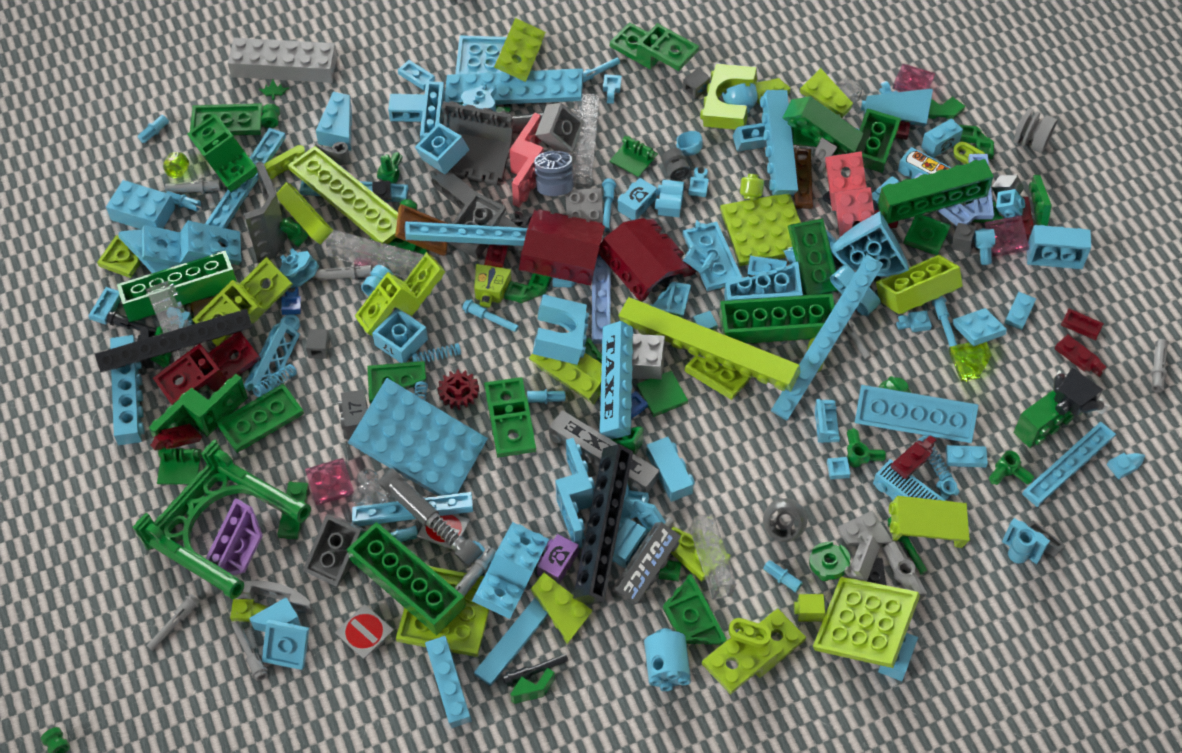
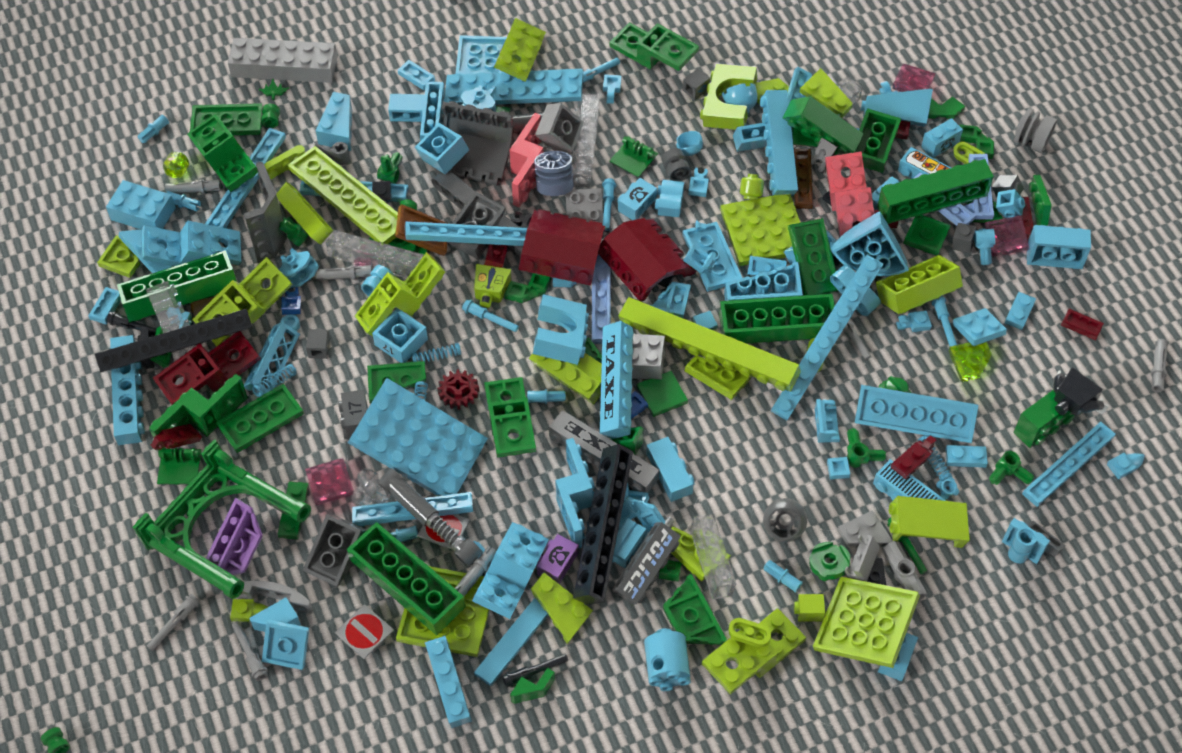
(798, 79): none -> medium azure plate
(1080, 355): dark red hinge -> none

